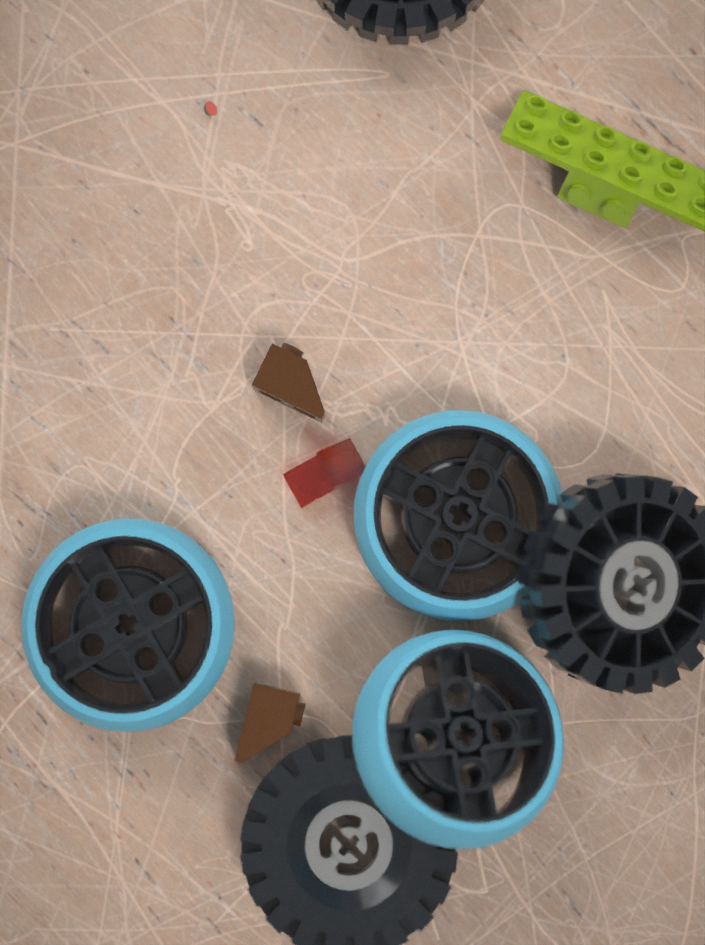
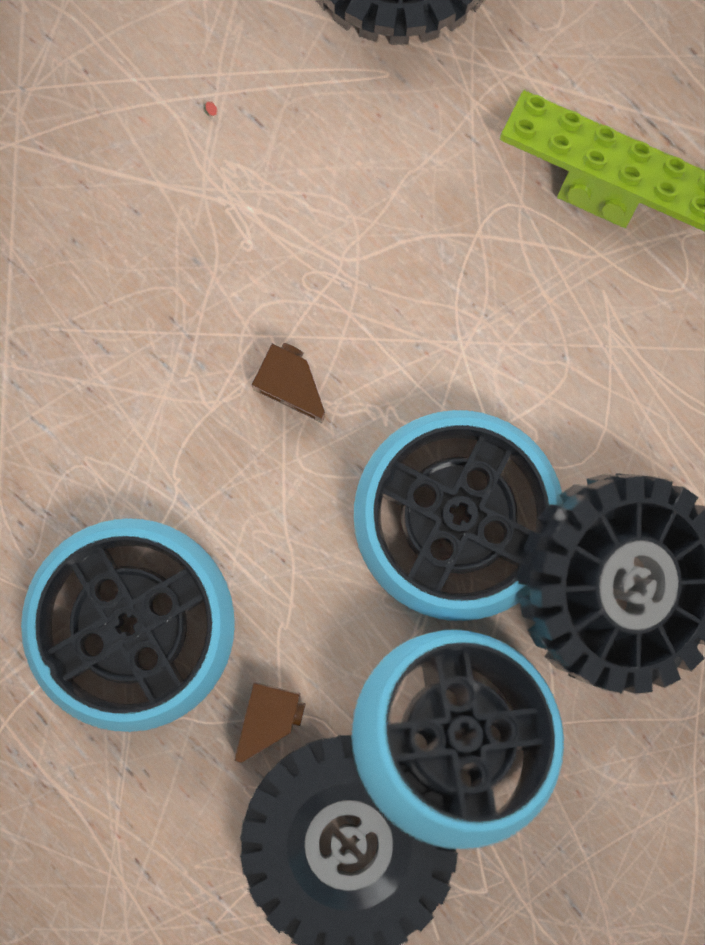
(325, 472): clear red slope -> none

